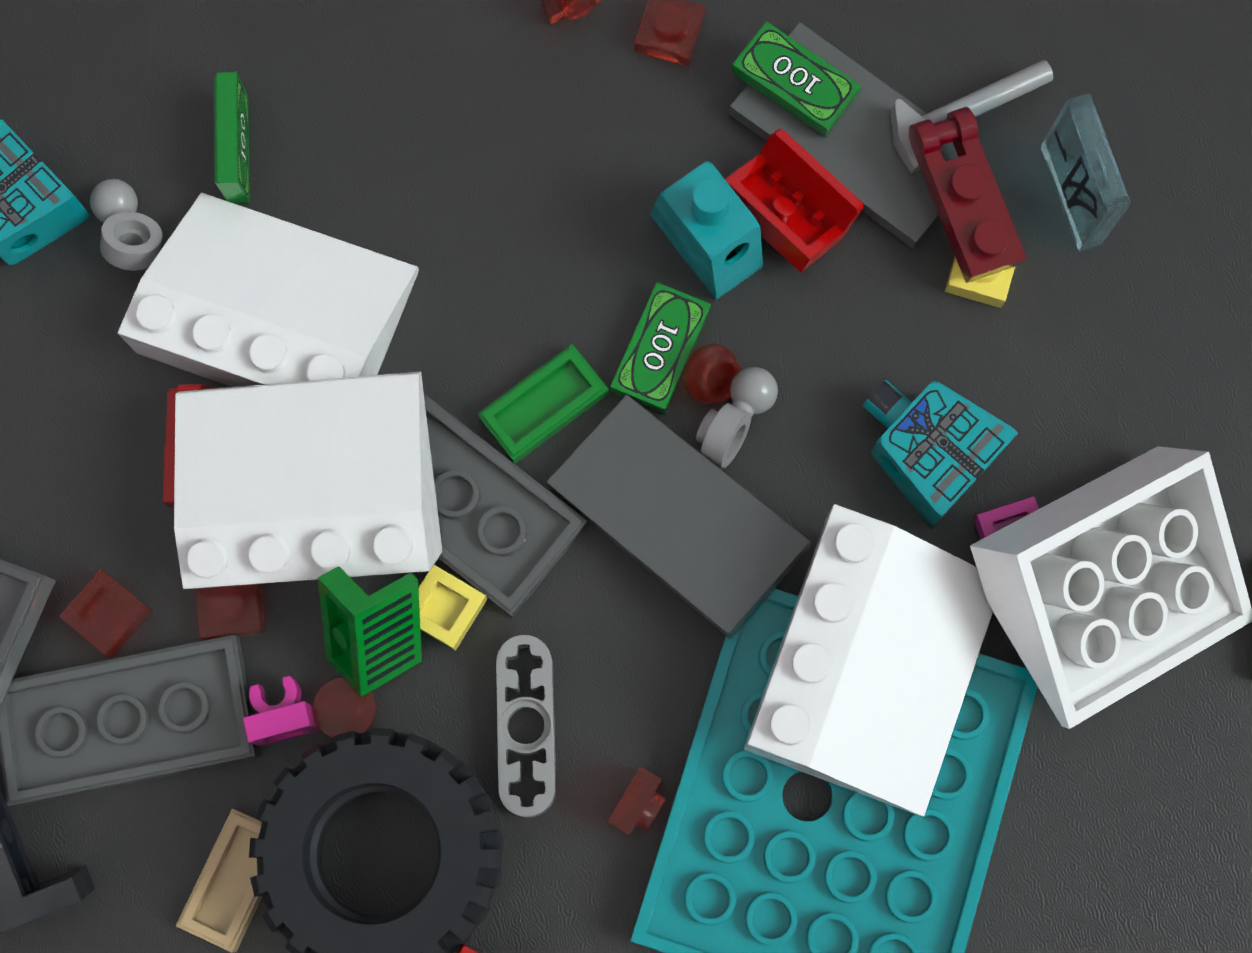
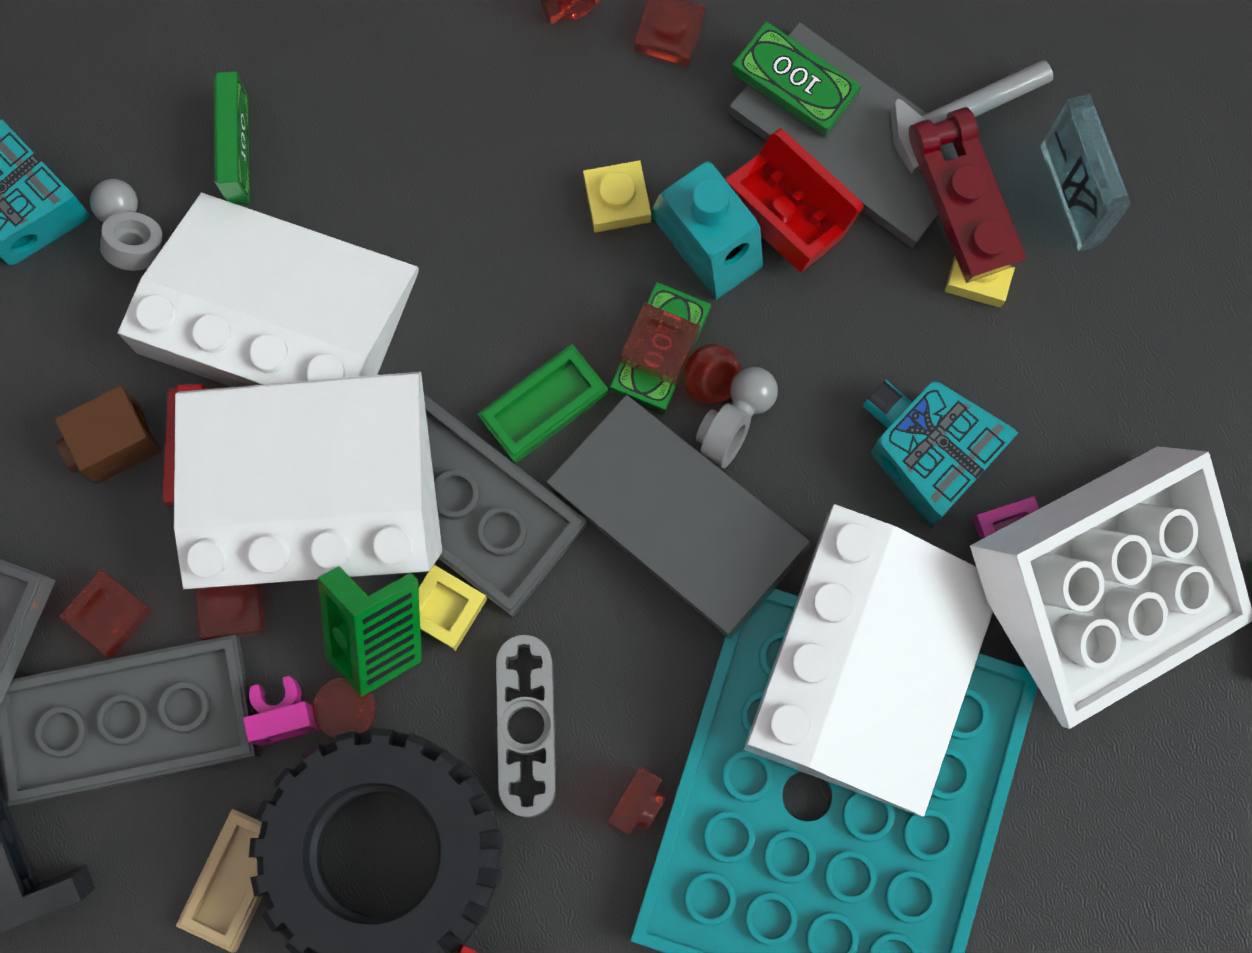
(105, 435): none -> reddish brown brick
(617, 196): none -> light yellow plate
(659, 343): none -> clear red plate

